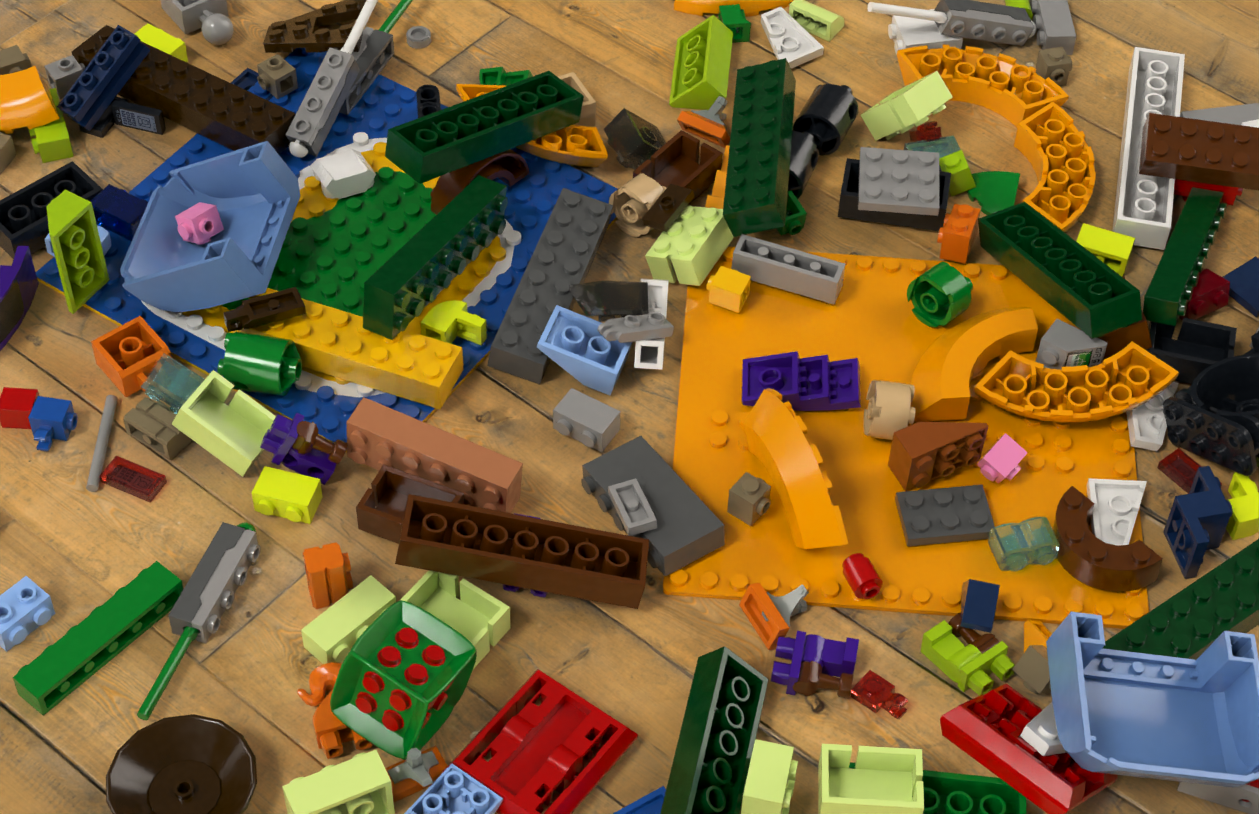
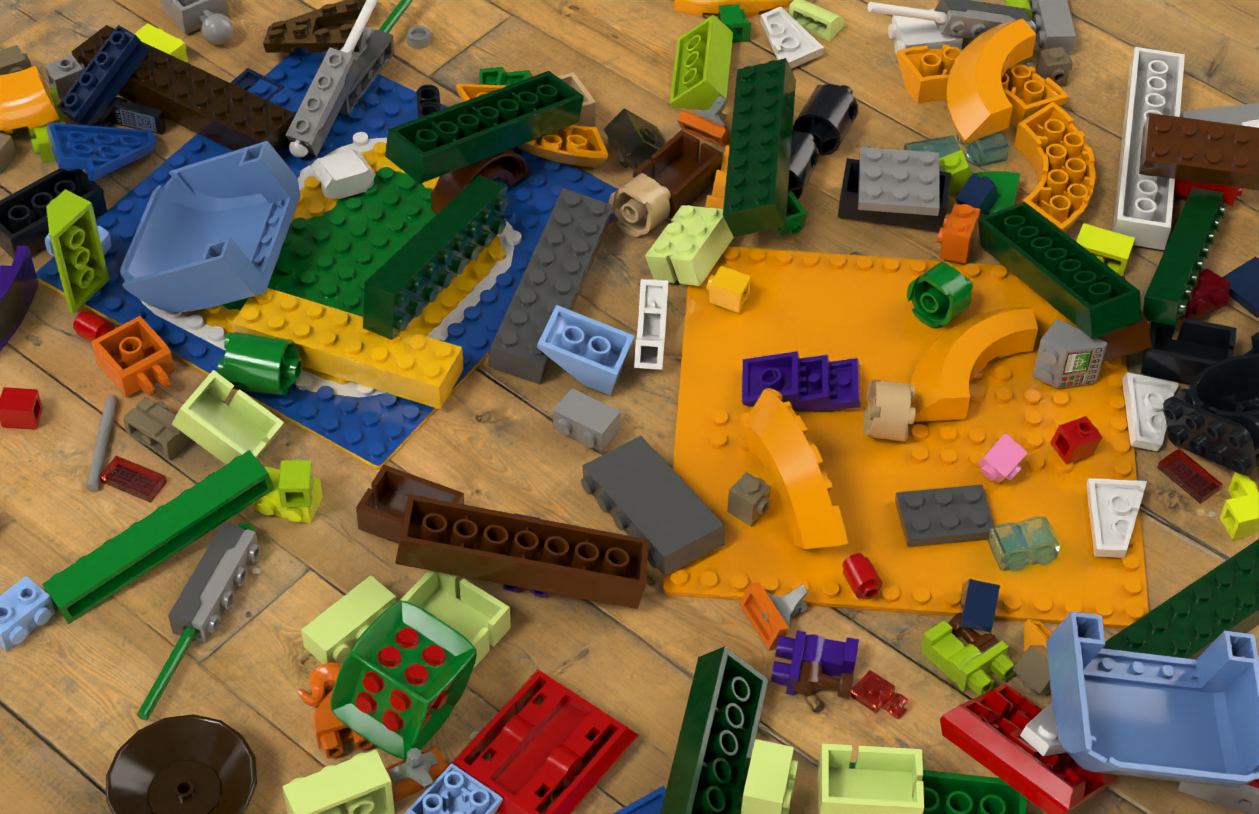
(51, 420): blue brick -> none
(91, 325): none -> red brick
(97, 147): none -> blue wing
(98, 638): green brick -> none
(118, 211): clear blue brick -> none
(158, 536): none -> green brick
(171, 382): clear light blue brick -> none
(199, 223): bright pink brick -> none
(265, 310): dark brown hinge -> none
(277, 76): dark tan brick -> none
(296, 483): none -> lime brick
(301, 448): dark purple hips -> none
(327, 574): orange brick -> none
(394, 439): nougat brick -> none
(452, 320): neon yellow brick -> none
(611, 298): clear smoke slope -> none
(632, 507): light grey plate -> none
(636, 328): light grey hinge -> none
(668, 207): dark brown plate -> none
(789, 269): light grey brick -> none
(907, 107): yellowish green piece -> none
(926, 132): clear red plate -> none
(934, 450): dark orange slope -> none
(975, 83): none -> light orange brick
(978, 193): none -> dark blue brick
(987, 149): none -> clear light blue brick
(1076, 391): light orange brick -> none
(1076, 440): none -> red brick
(1097, 562): reddish brown brick -> none
(1197, 521): dark blue bracket -> none

